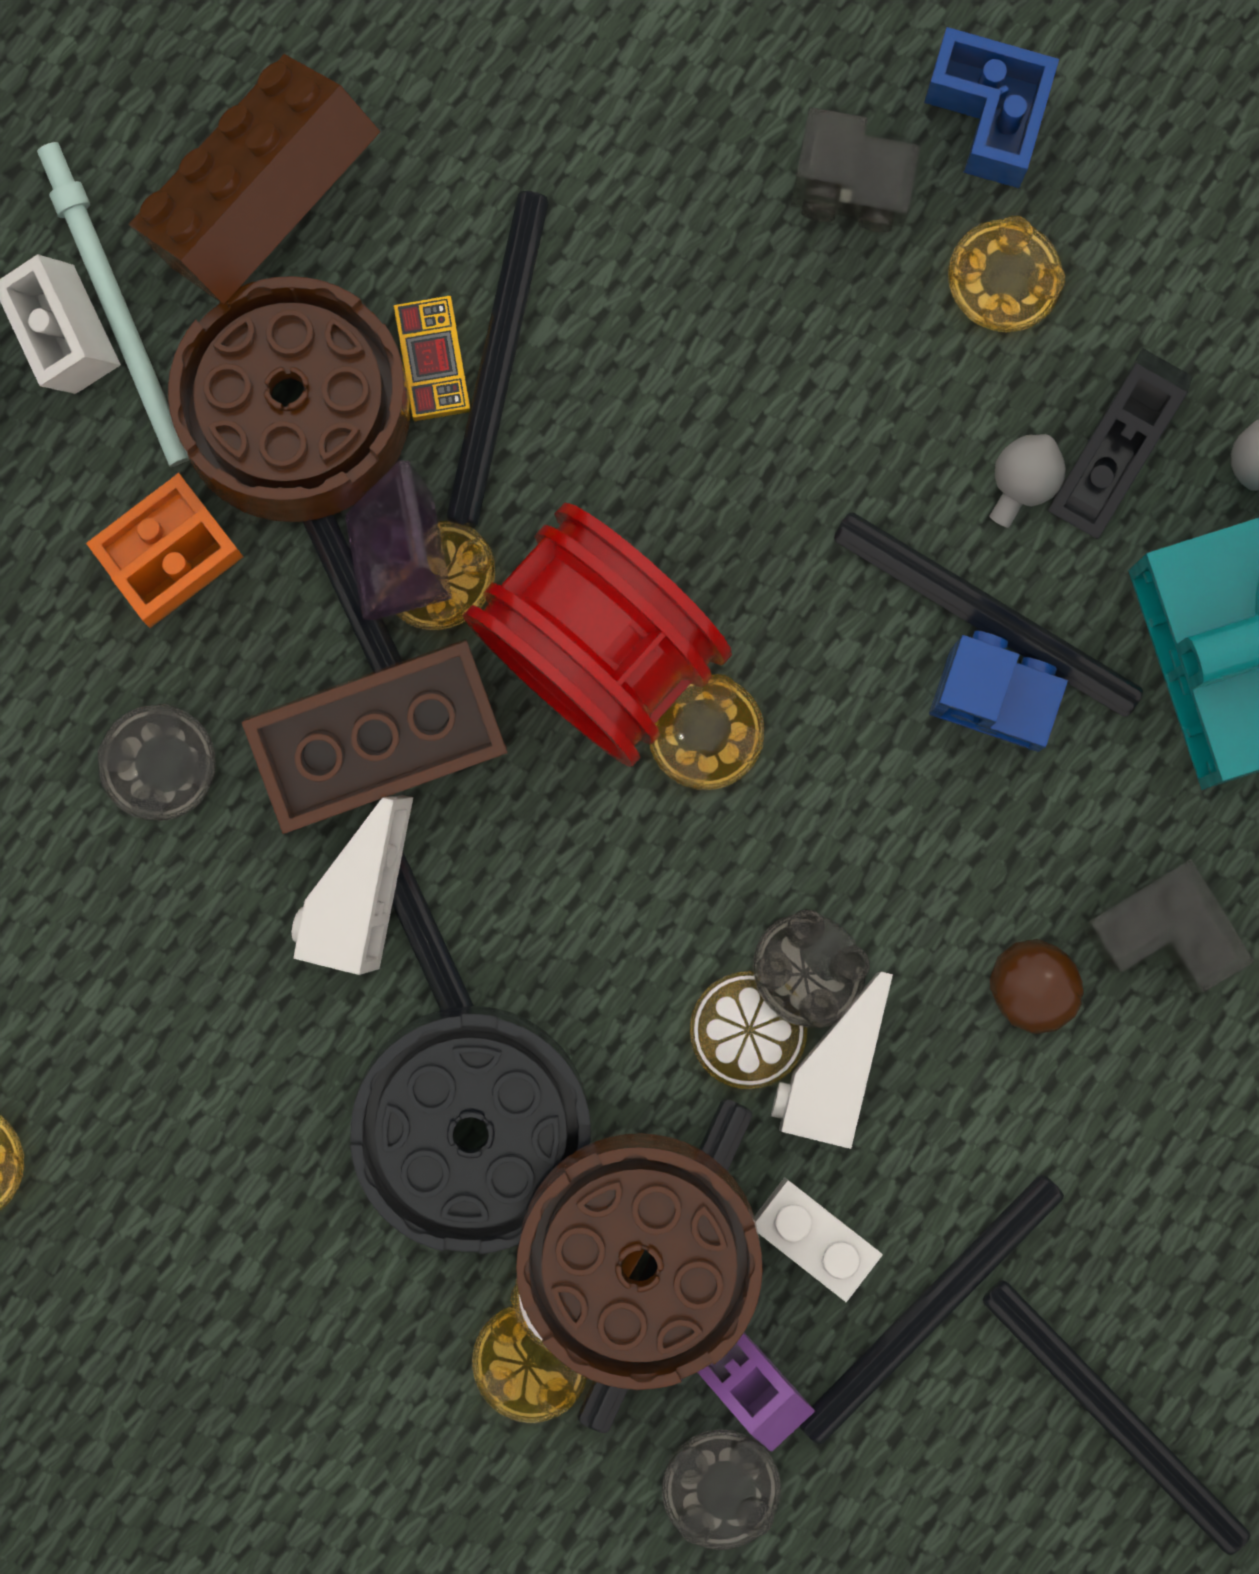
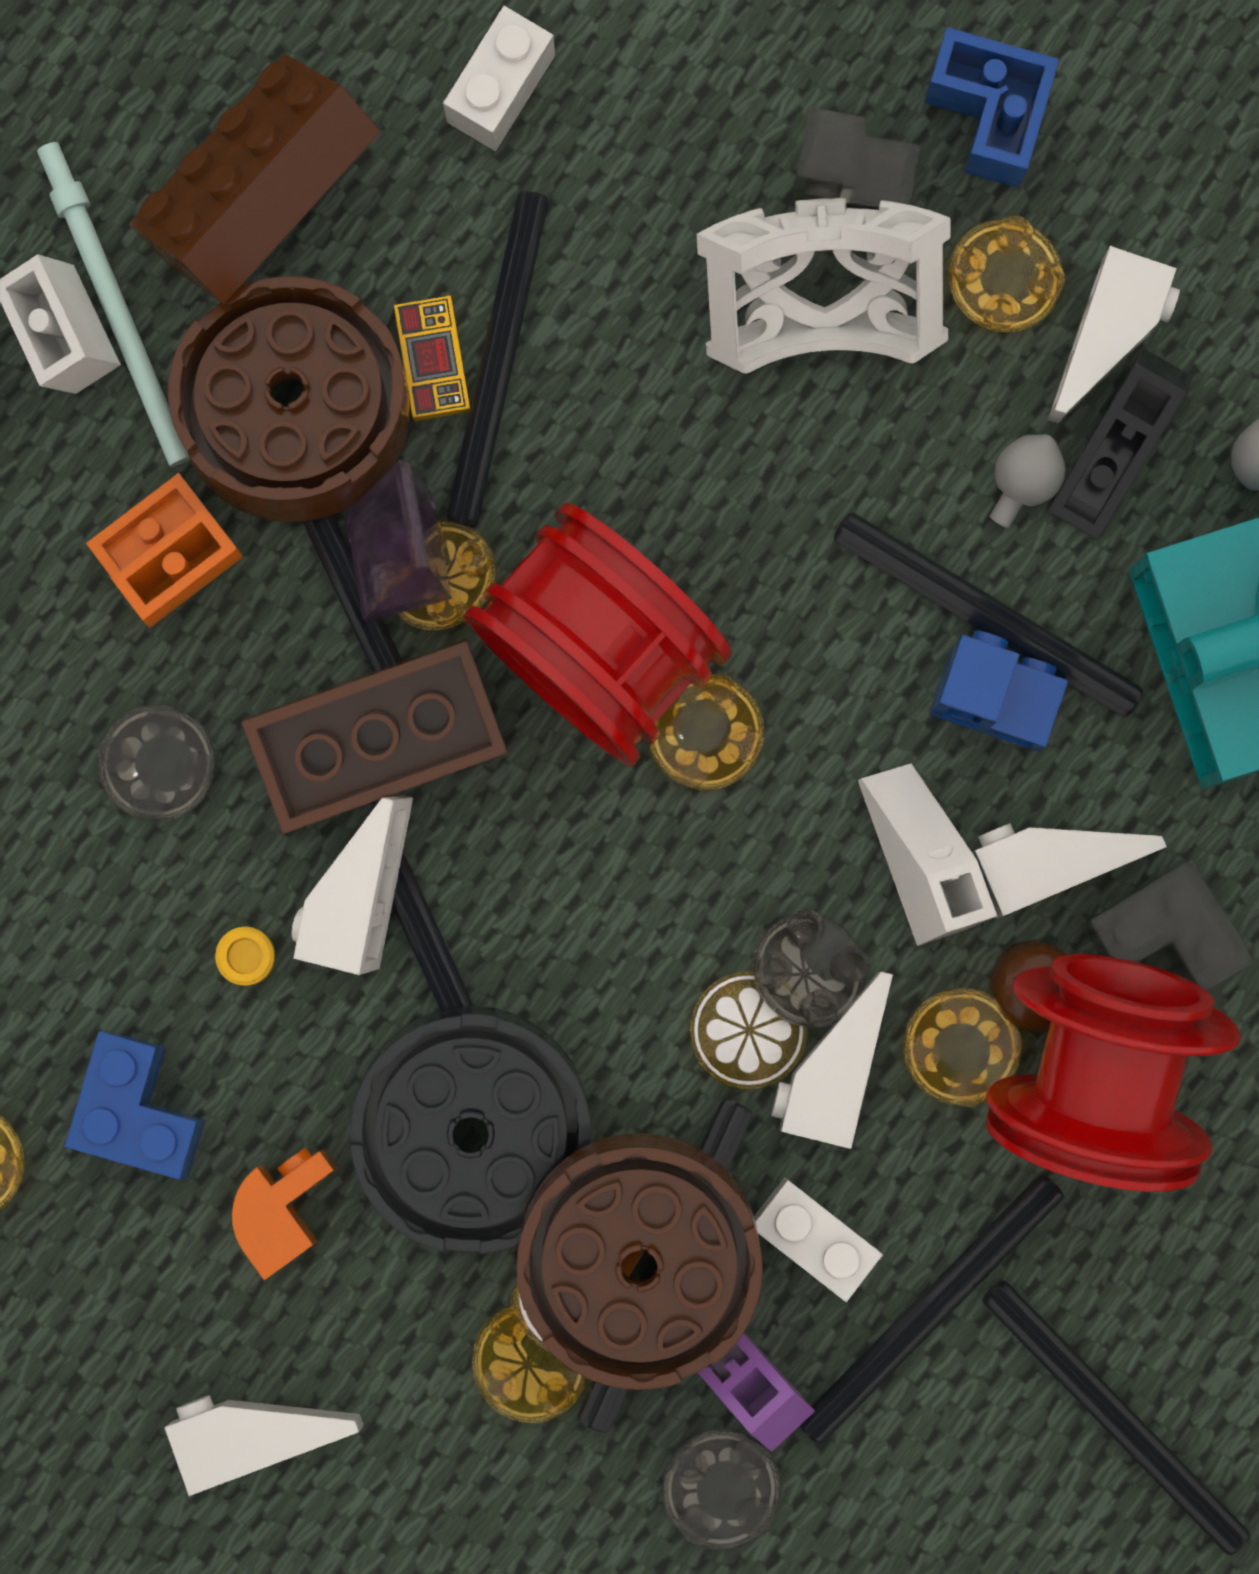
(117, 1116): none -> blue brick
(243, 1437): none -> white slope
(245, 956): none -> yellow tile
(263, 1214): none -> orange brick
(499, 78): none -> white brick
(857, 321): none -> white fence
(926, 856): none -> white slope
(960, 1046): none -> clear yellow dish
(1046, 861): none -> white slope
(1110, 1074): none -> red wheel
(1119, 315): none -> white slope

